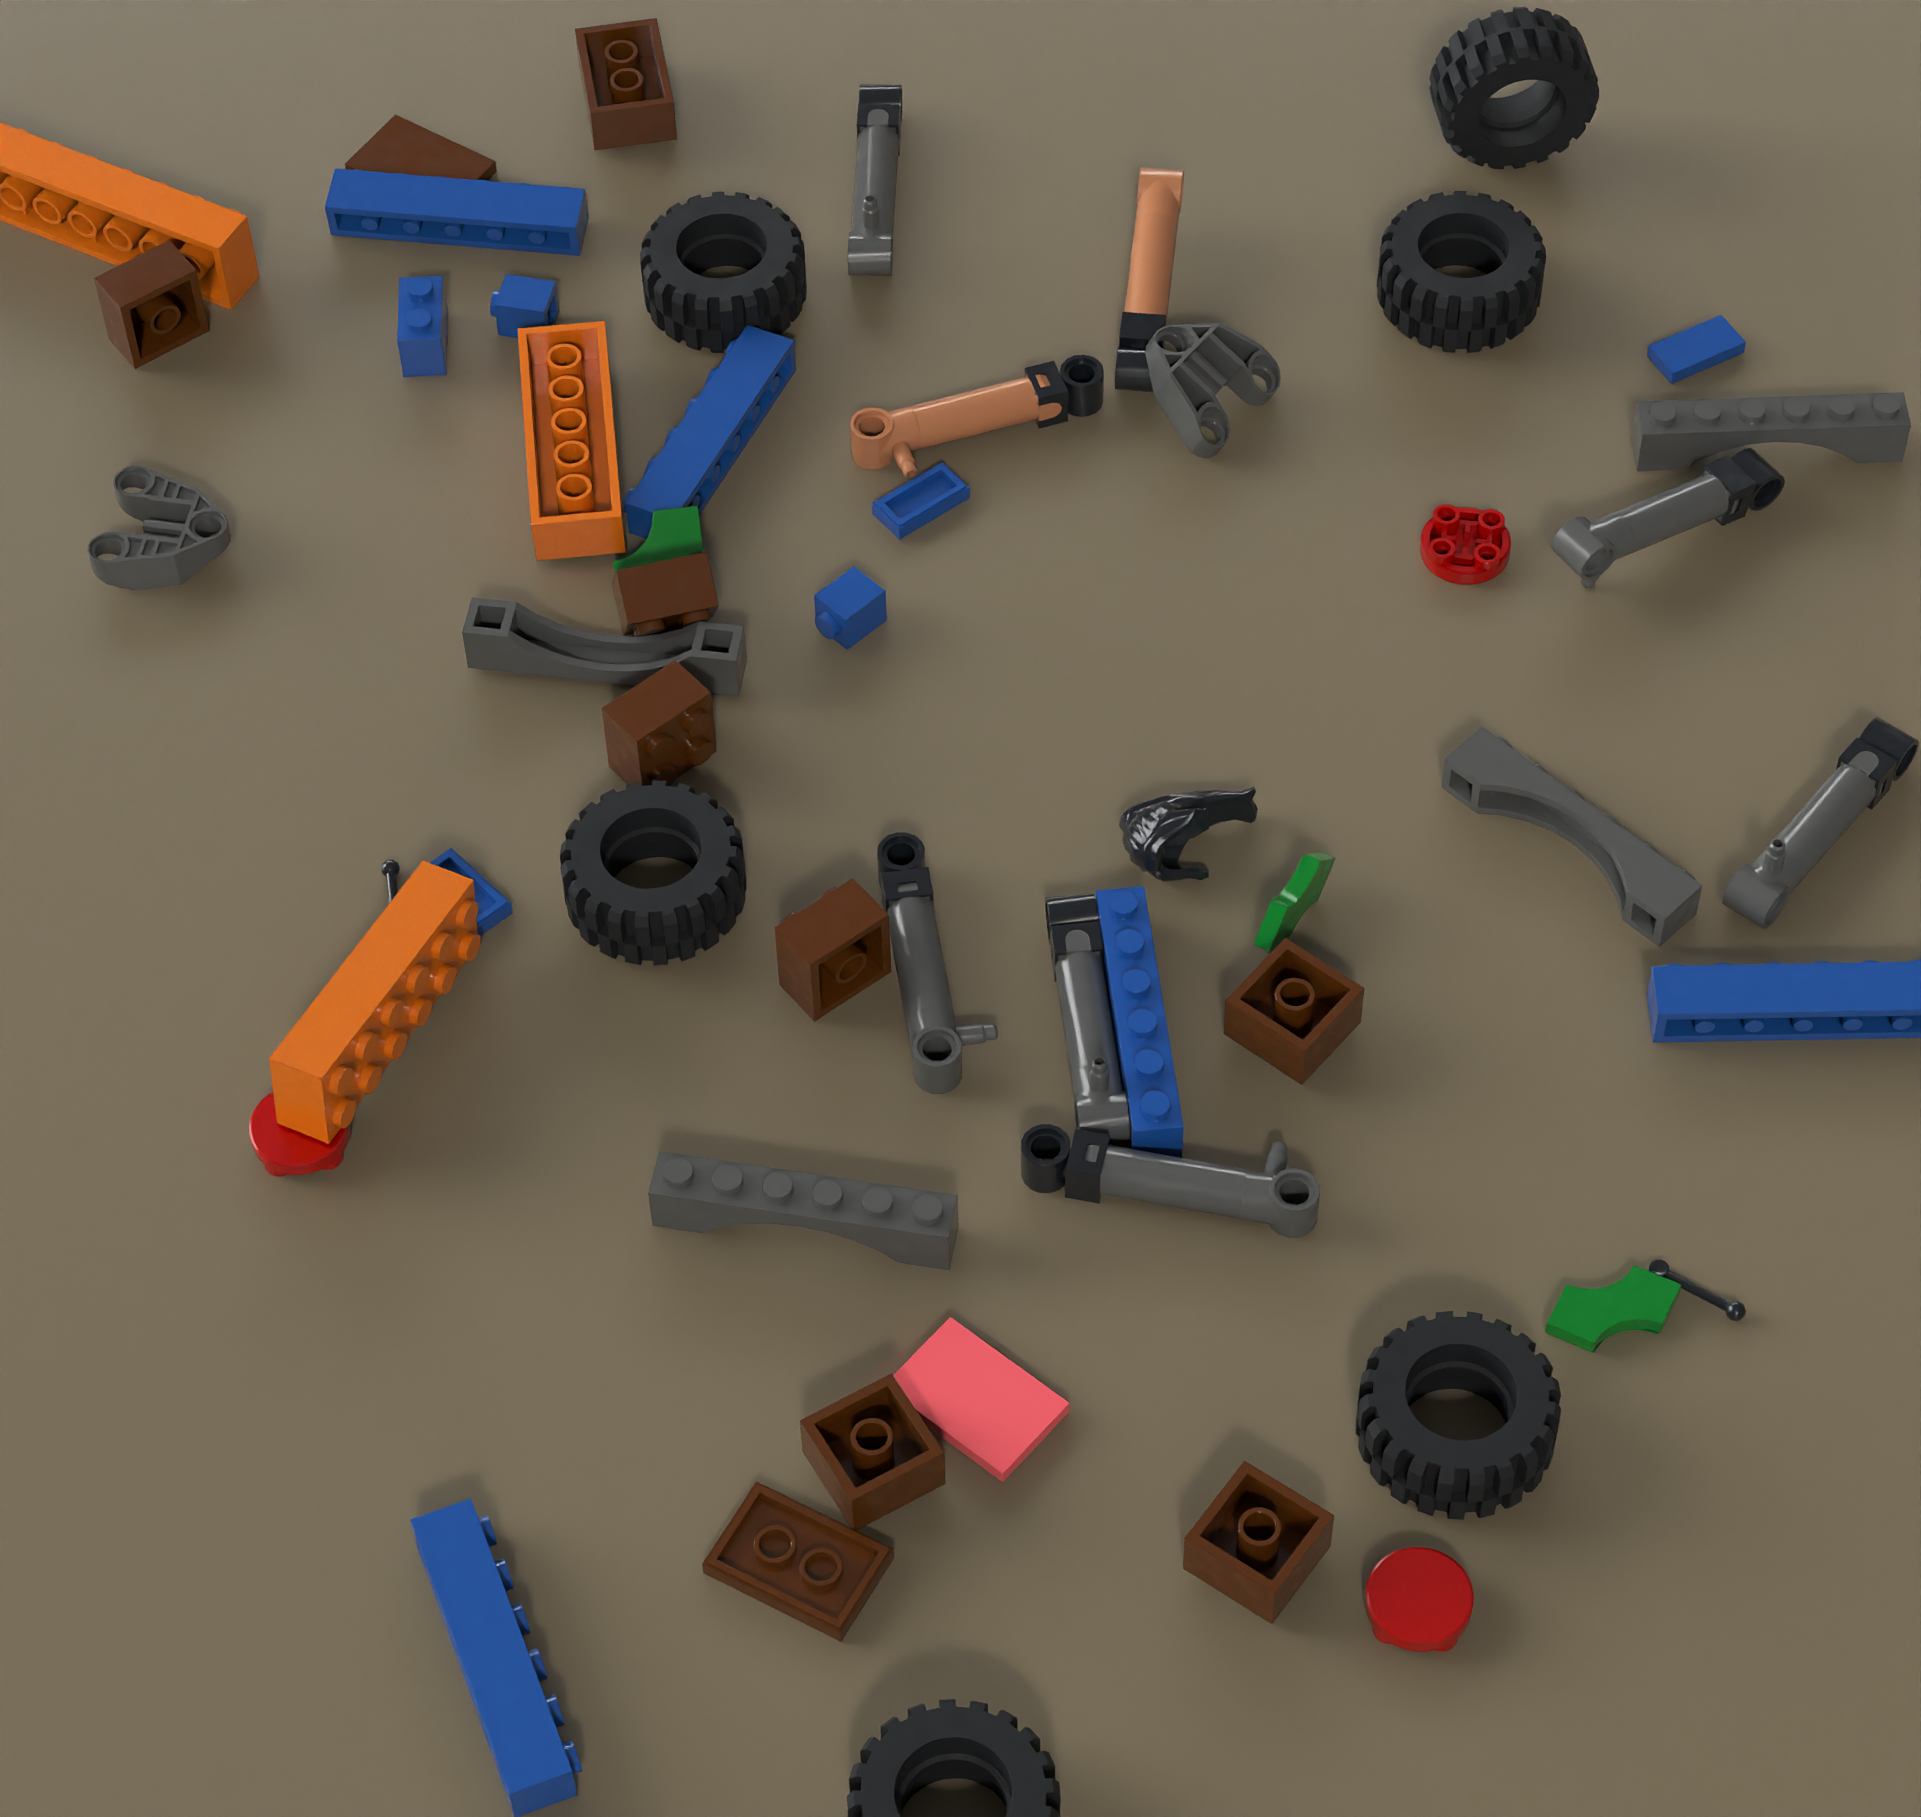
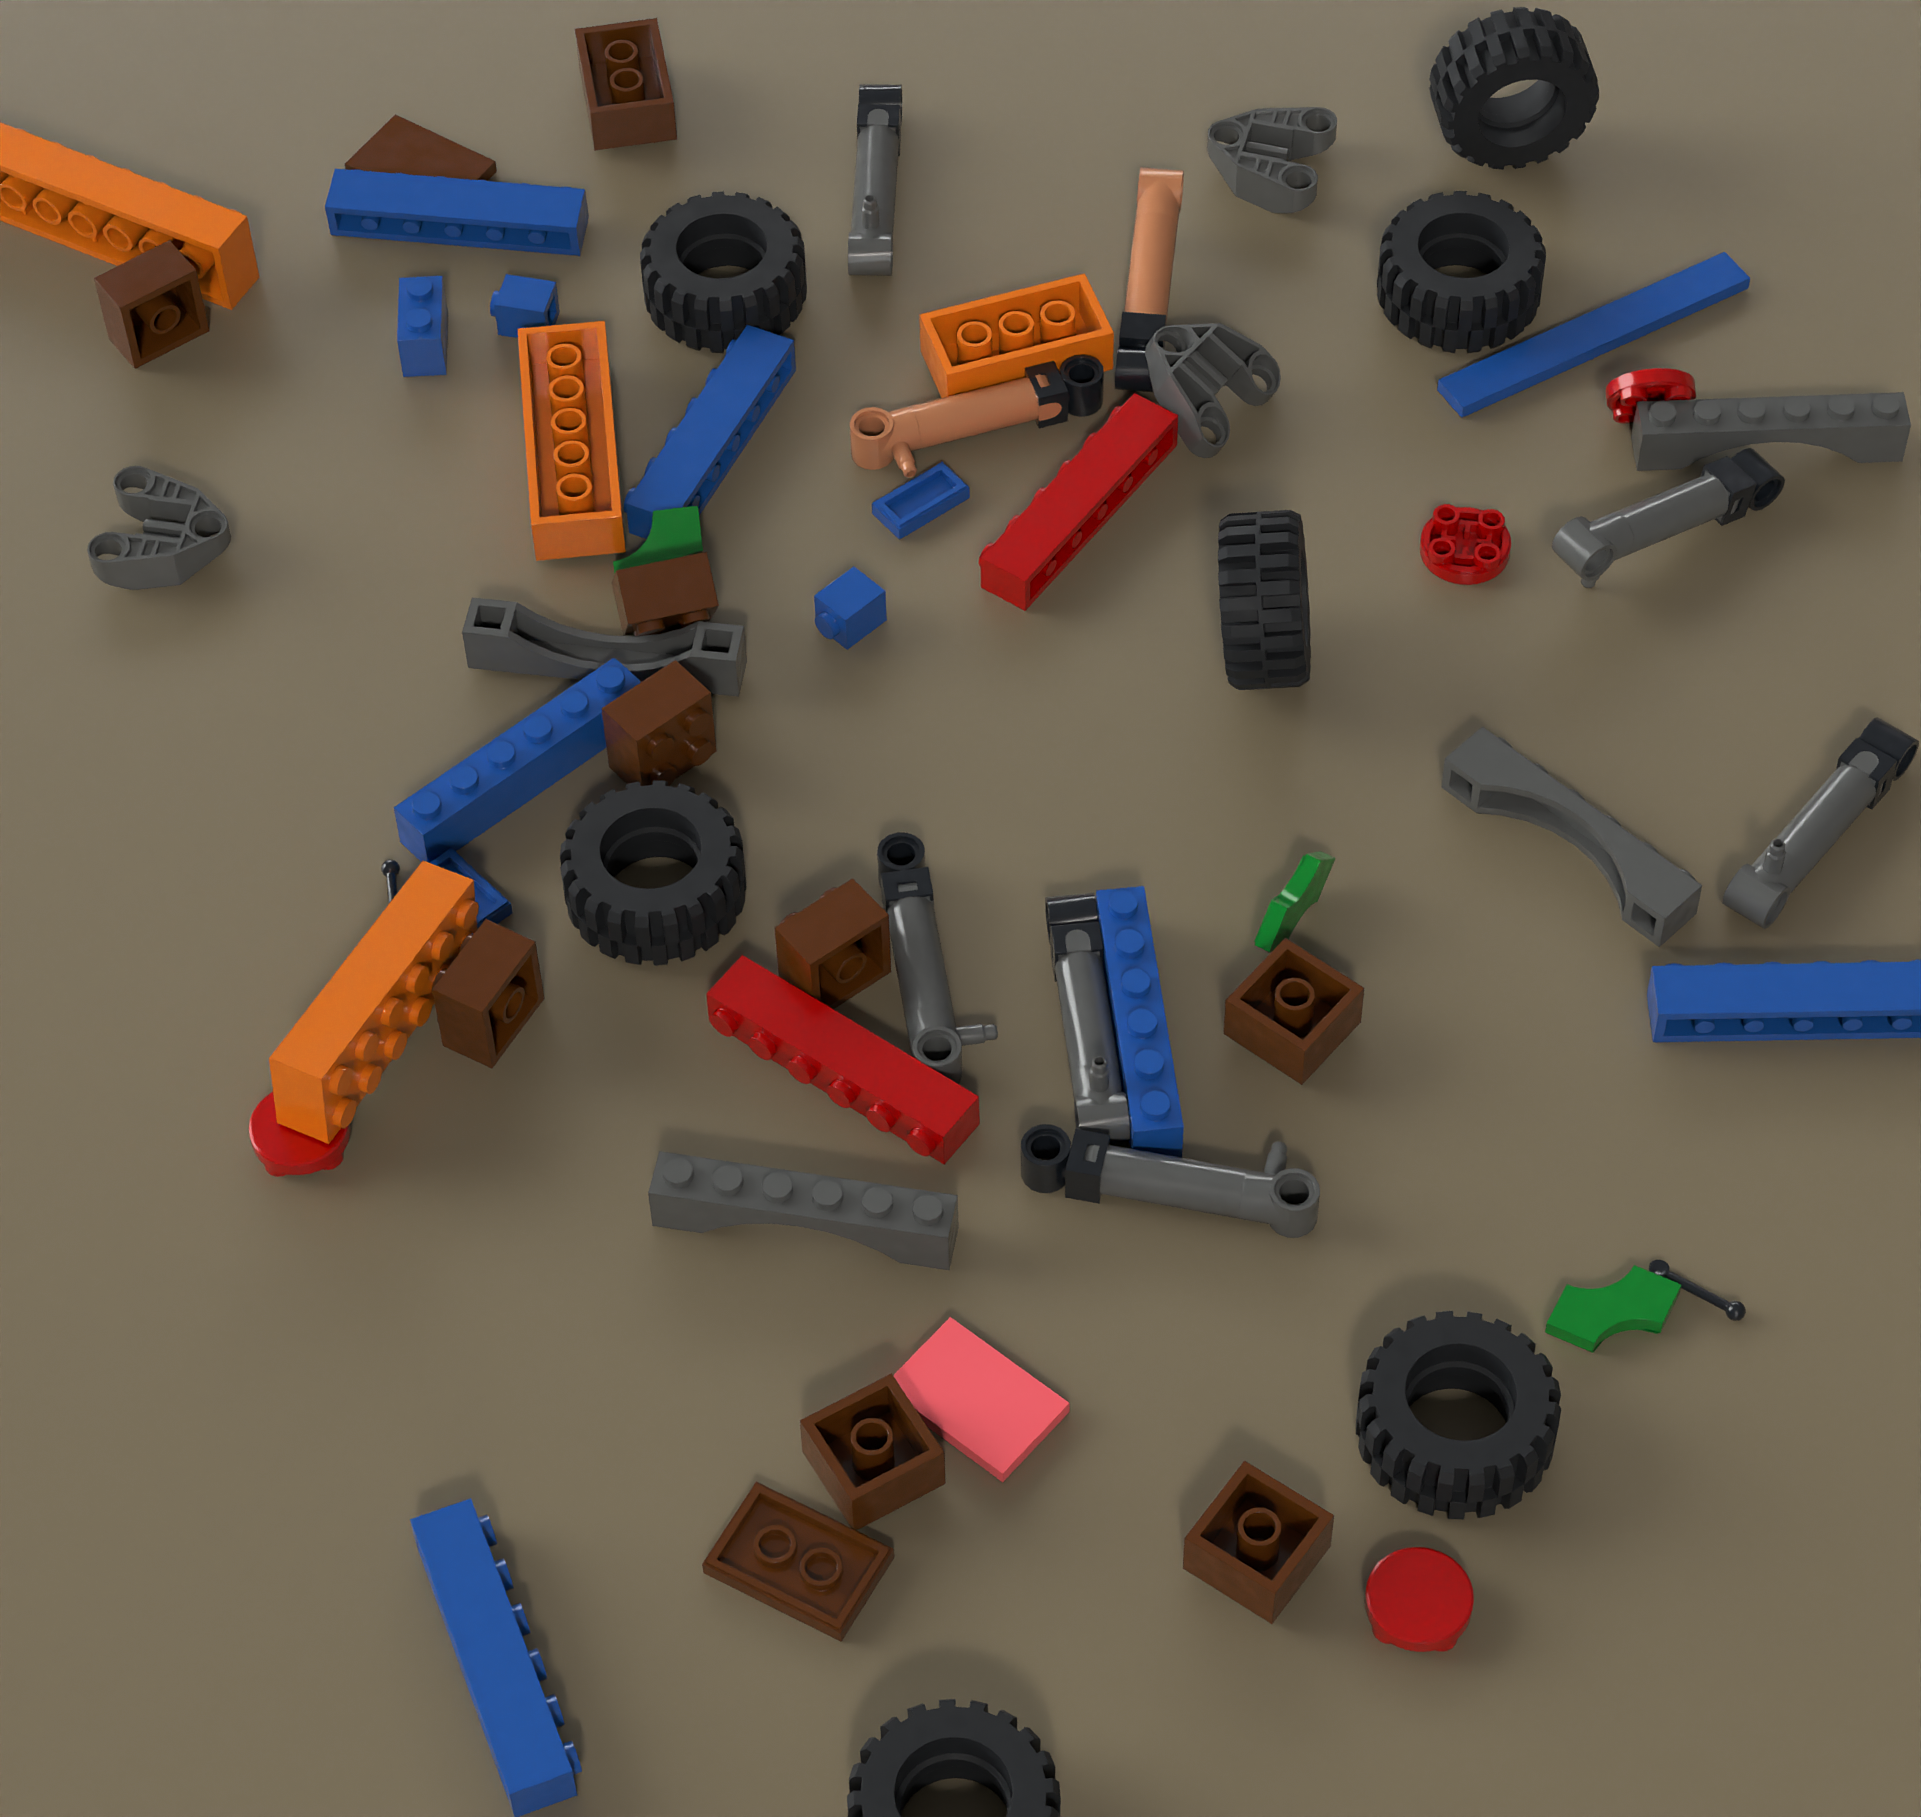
(488, 993): none -> reddish brown brick
(511, 767): none -> blue brick
(843, 1060): none -> red brick
(1005, 333): none -> orange brick
(1078, 501): none -> red brick
(1162, 826): black hair -> none
(1260, 150): none -> dark grey connector
(1264, 600): none -> black tyre
(1592, 334): none -> blue tile
(1647, 385): none -> red tile
(1696, 349): blue tile -> none

